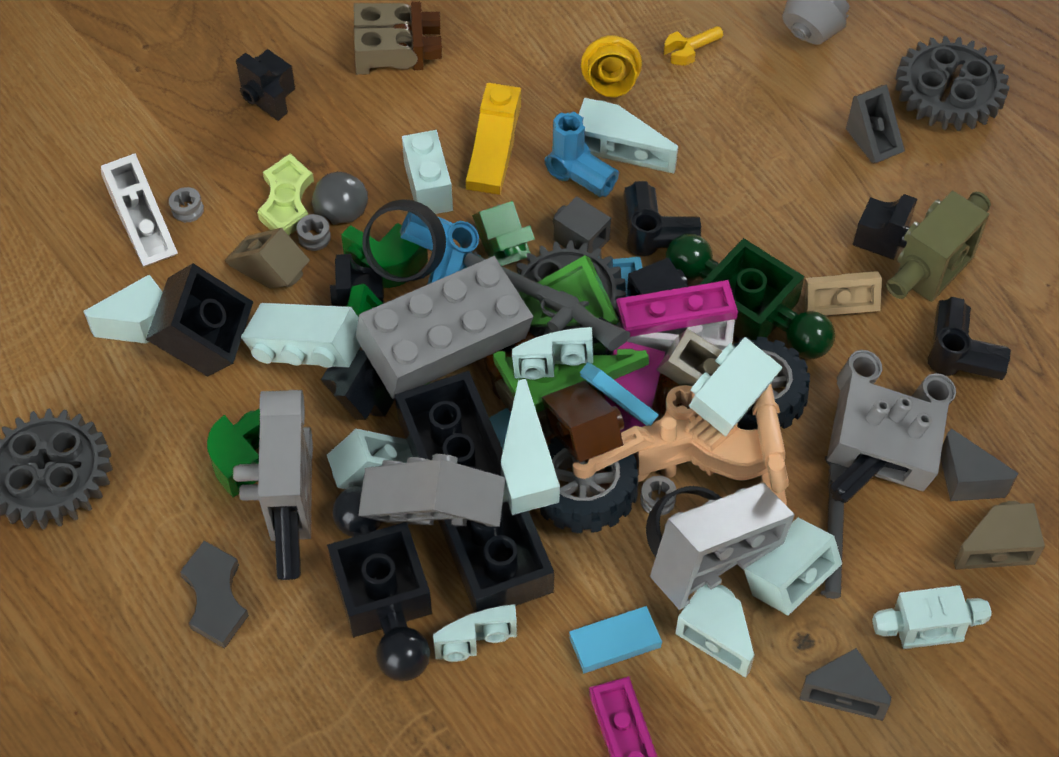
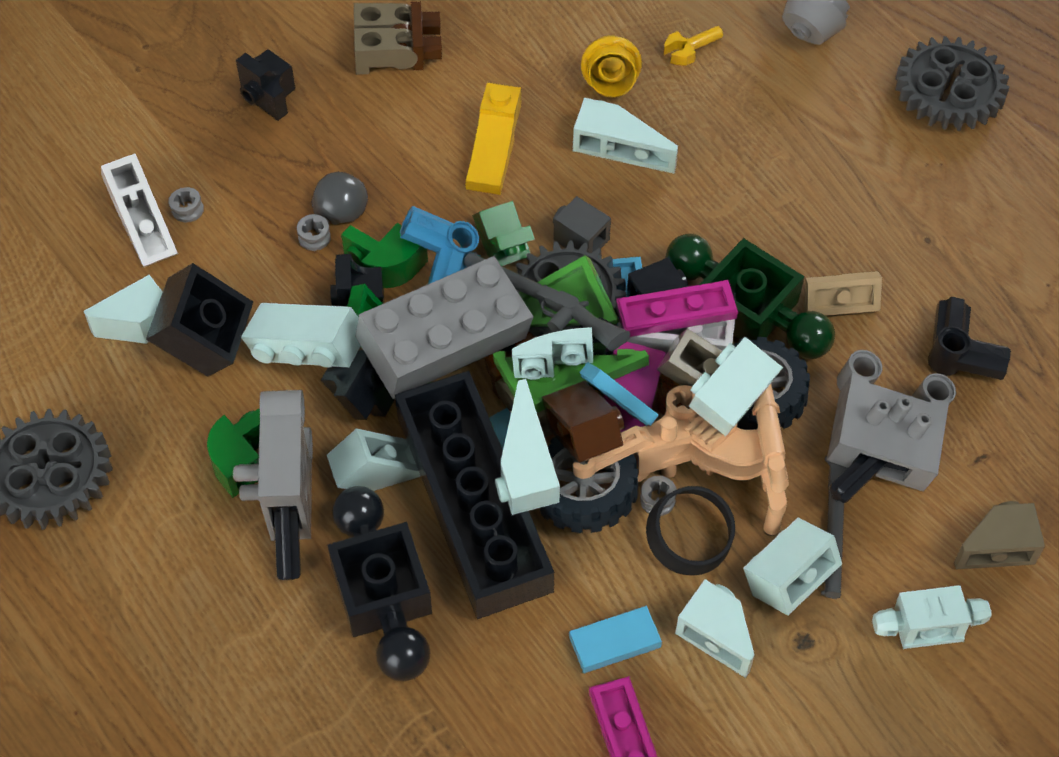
(217, 611): dark grey tile -> none
(269, 258): dark tan slope -> none
(287, 184): yellowish green tile -> none
(427, 171): light aqua brick -> none
(431, 491): light grey wedge -> none
(434, 226): black tyre -> none
(459, 638): light aqua slope -> none
(573, 158): dark azure piece -> none
(647, 227): black piece -> none
(717, 537): light grey wedge -> none
(847, 686): dark grey slope -> none
(875, 124): dark grey slope -> none
(885, 225): black brick -> none
(940, 245): olive brick -> none
(973, 471): dark grey slope -> none

